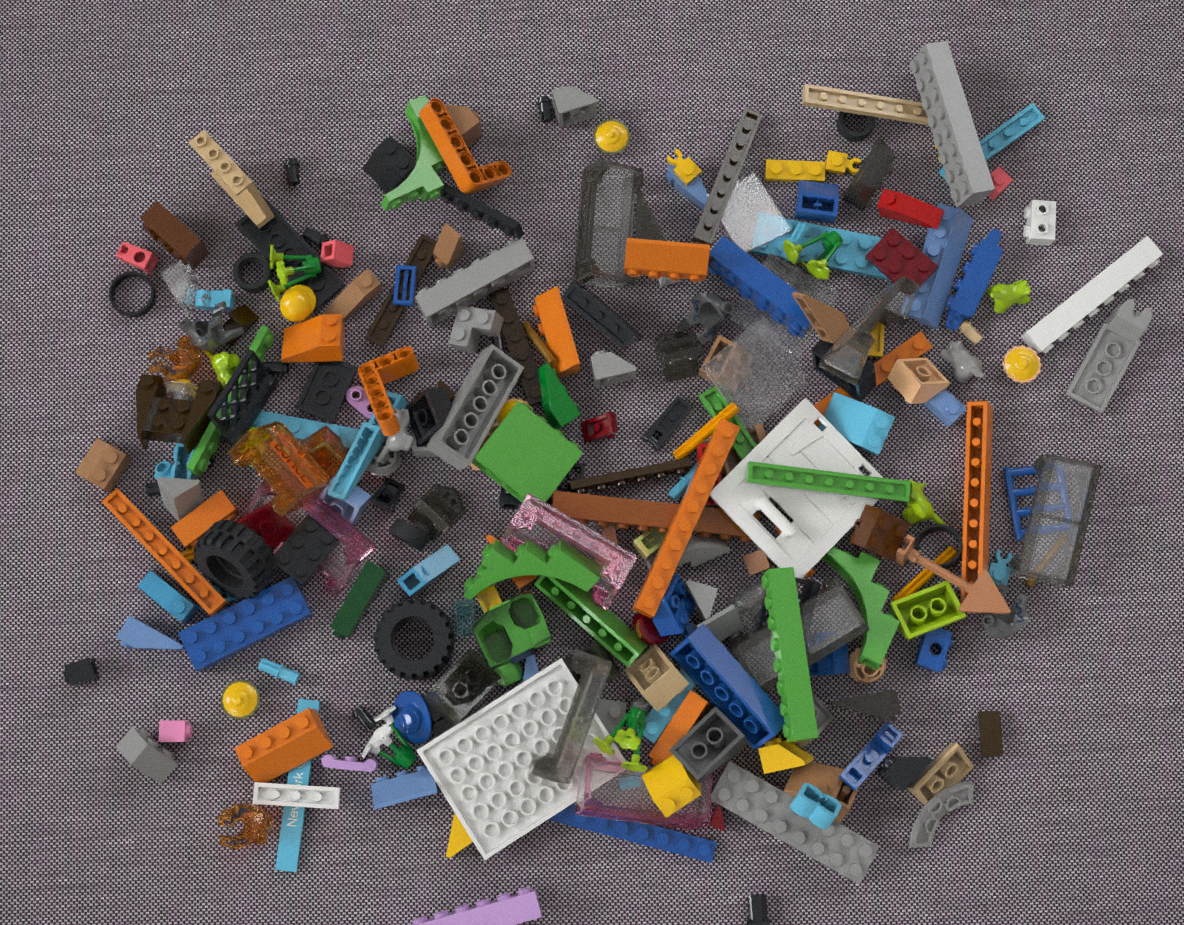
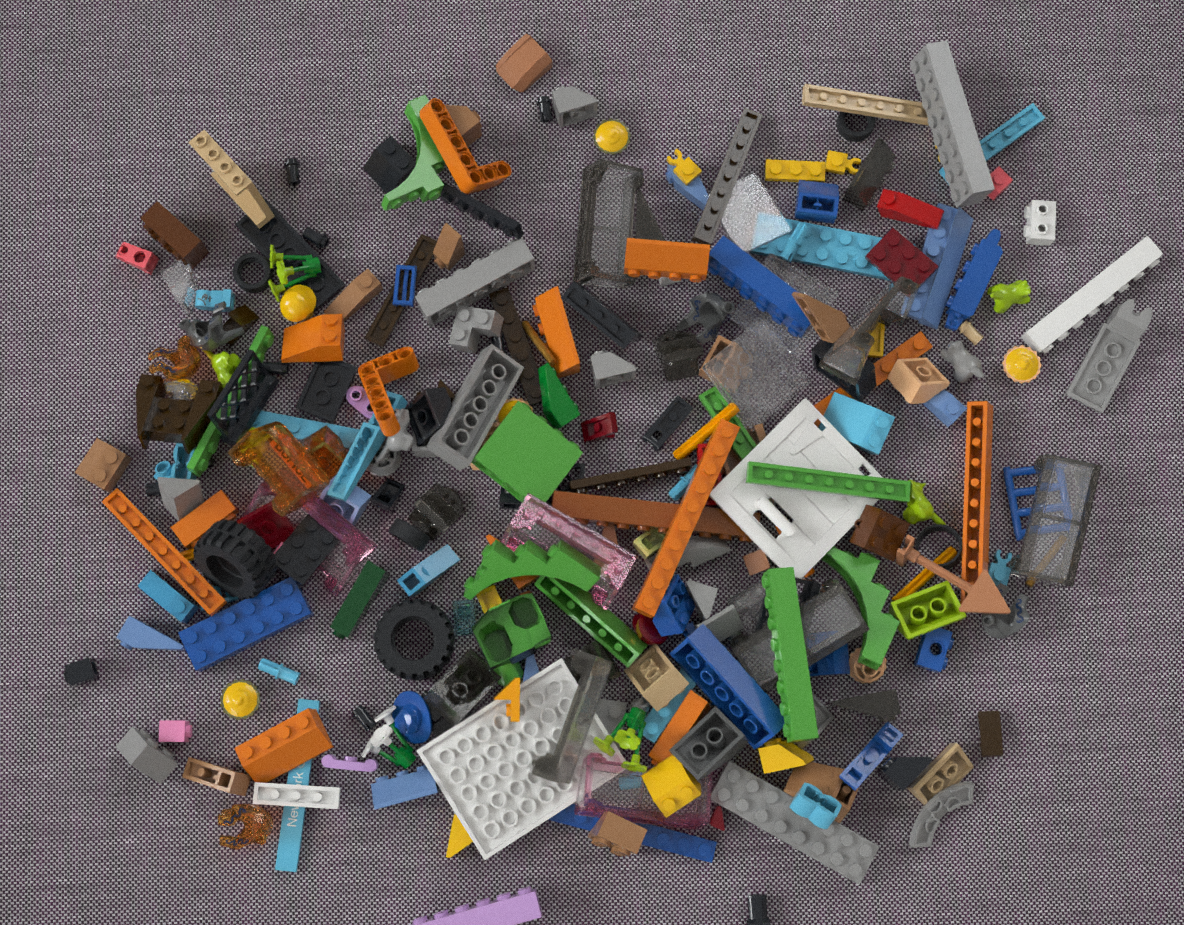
(118, 280): black tyre -> none
(216, 776): none -> medium nougat slope
(337, 254): coral brick -> none
(512, 693): none -> light orange slope
(523, 64): none -> nougat slope
(618, 834): none -> medium nougat slope
(817, 267): plant -> none

